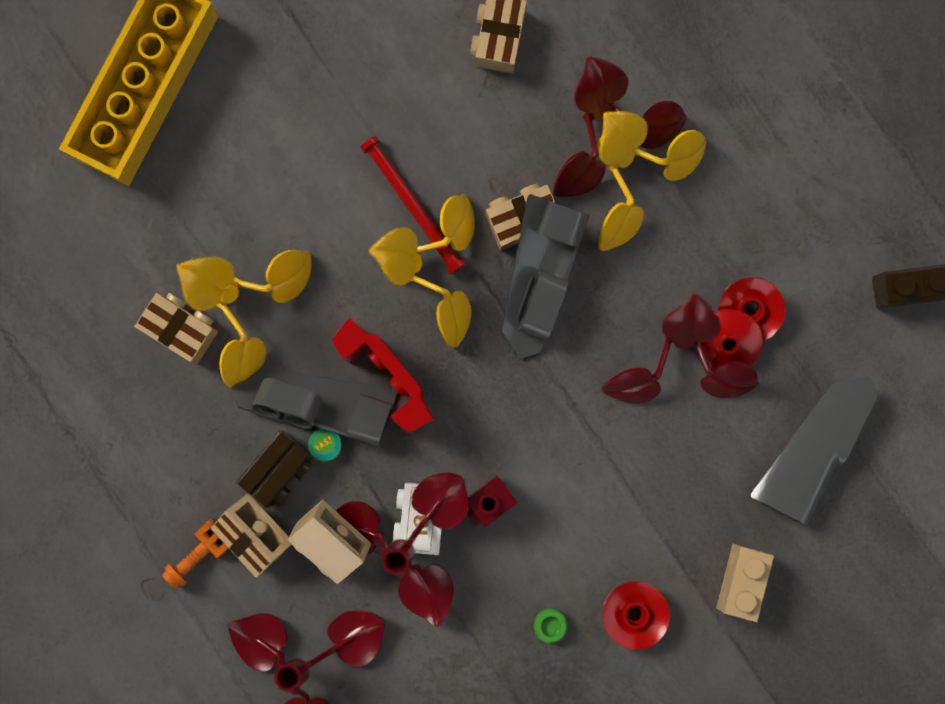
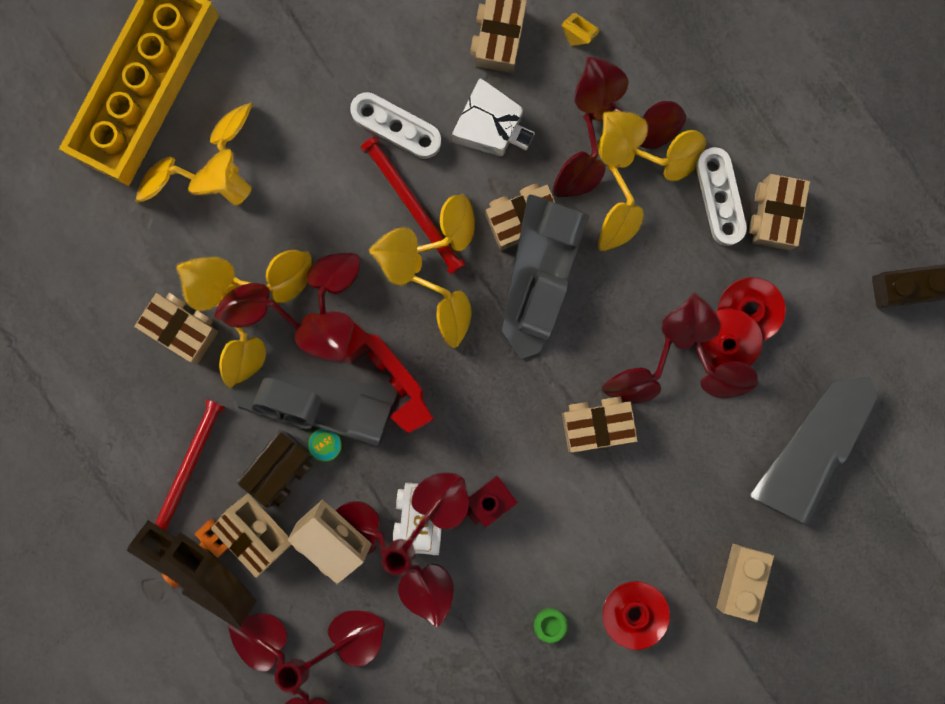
(189, 463): none -> red bar
(196, 570): none -> dark brown slope
(219, 173): none -> yellow plant
(319, 334): none -> dark red plant
(385, 115): none -> white plate
(491, 122): none -> white torso
(579, 30): none -> yellow slope
(599, 426): none -> brick
(722, 182): none -> white plate
(779, 212): none -> tan brick

